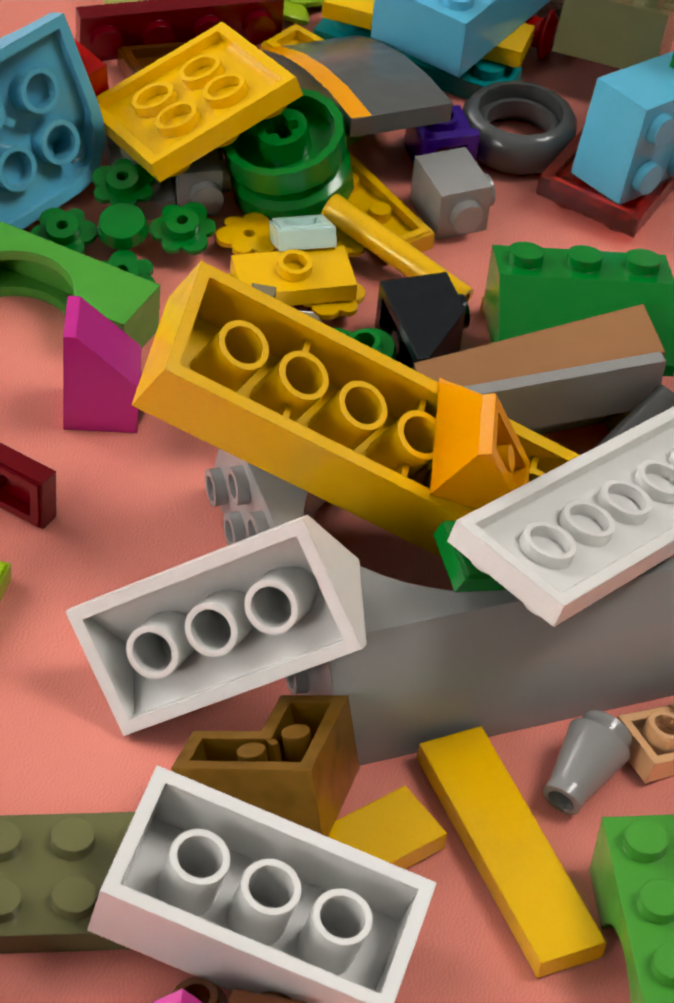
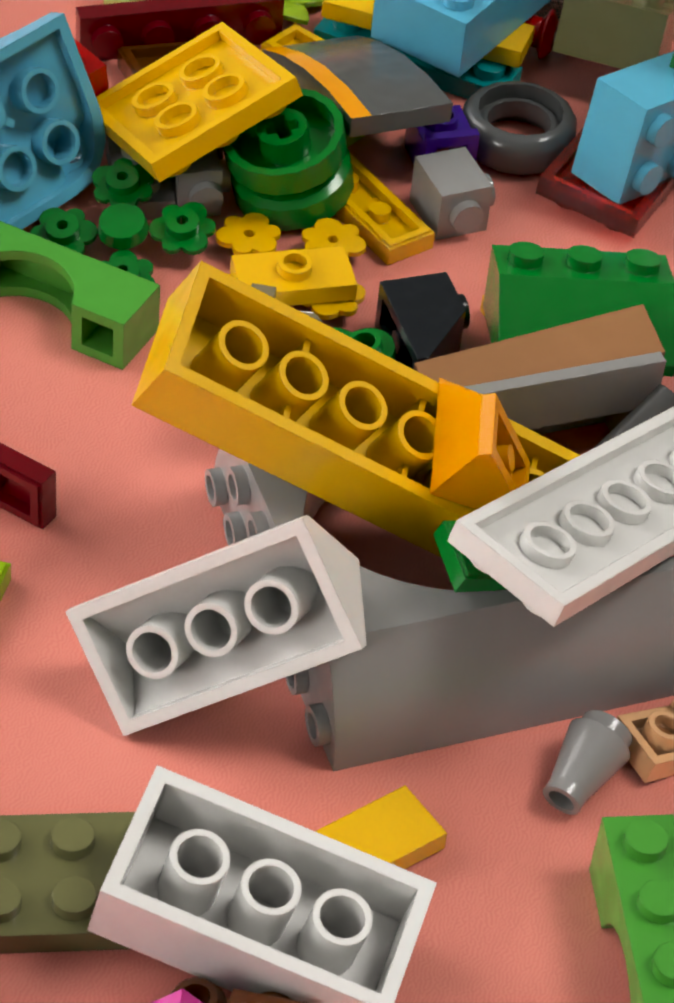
(98, 372): dark pink slope -> none
(290, 768): pearl gold brick -> none
(302, 232): light aqua tile -> none
(385, 242): yellow piece -> none
(511, 852): yellow tile -> none

